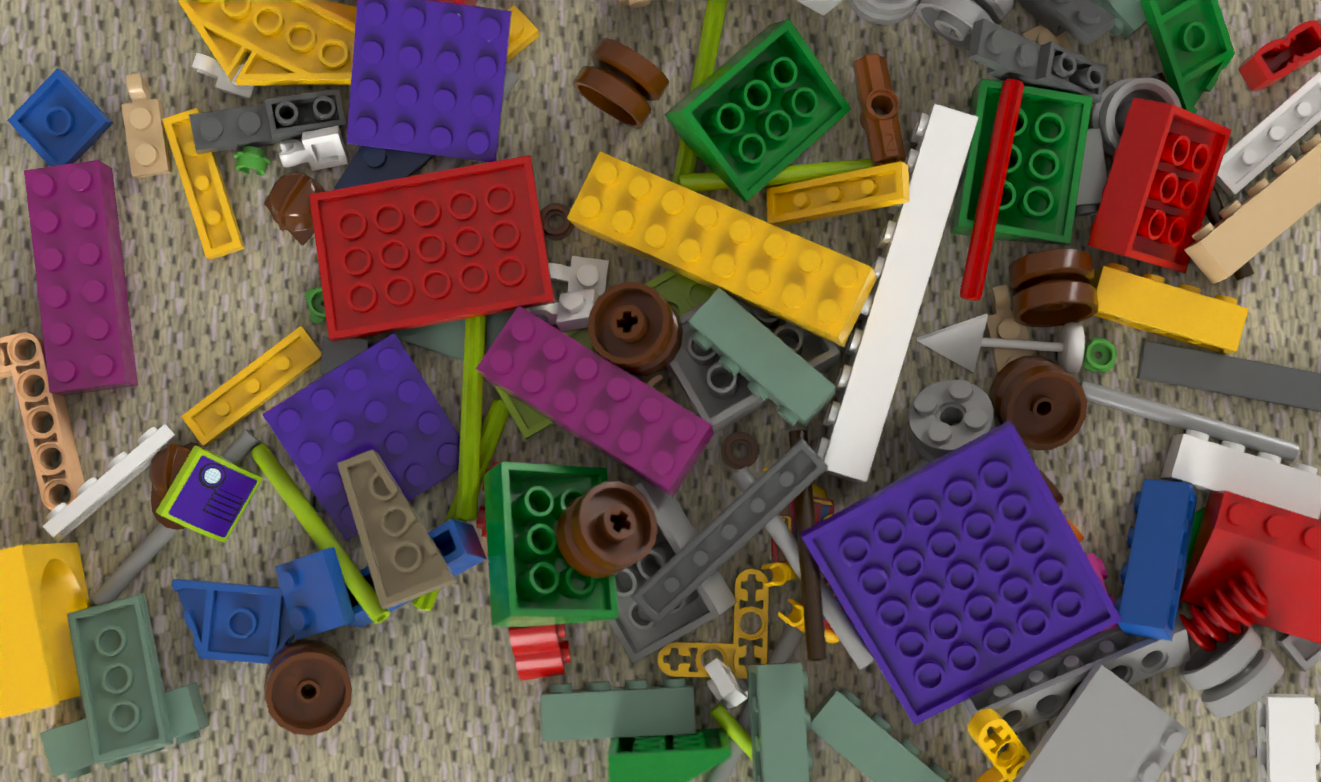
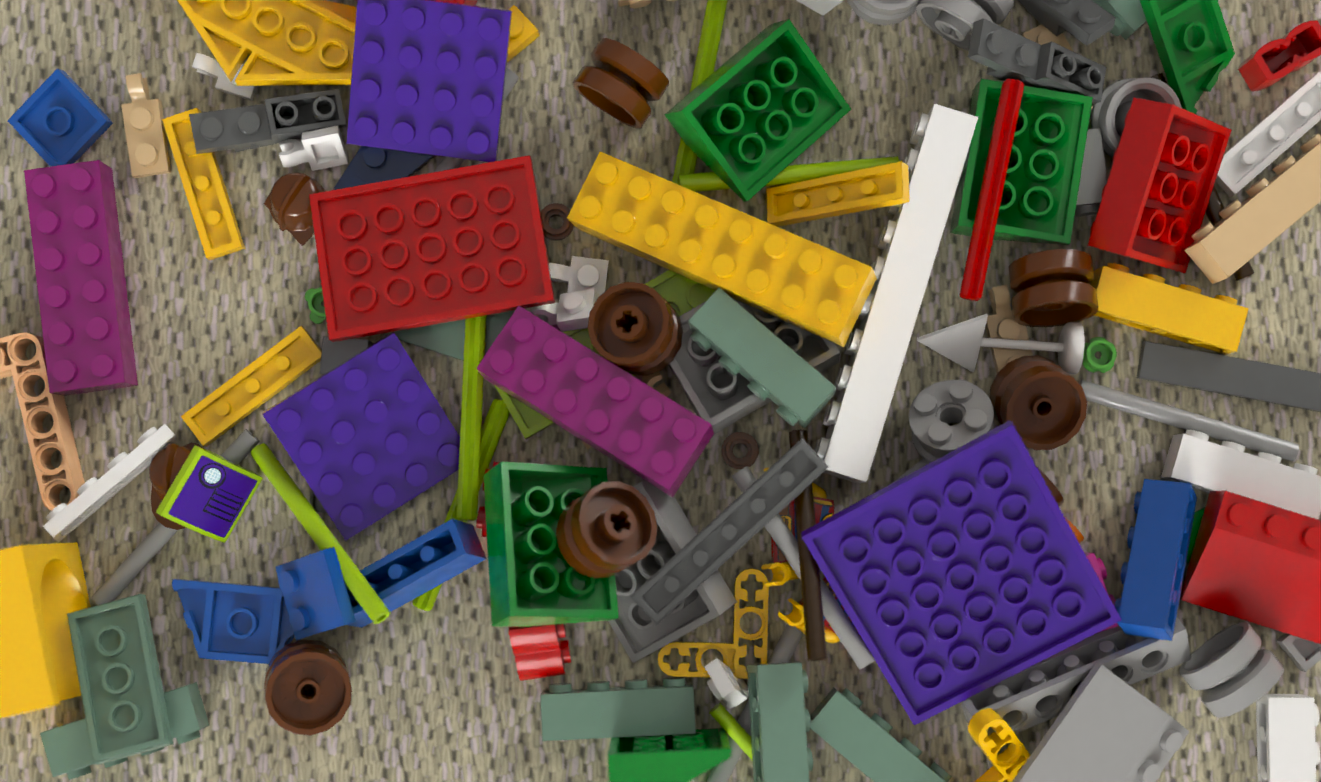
(251, 158): bright green plate -> none
(394, 540): dark tan wing -> none
(876, 92): dark orange piece -> none
(1226, 613): red piece -> none

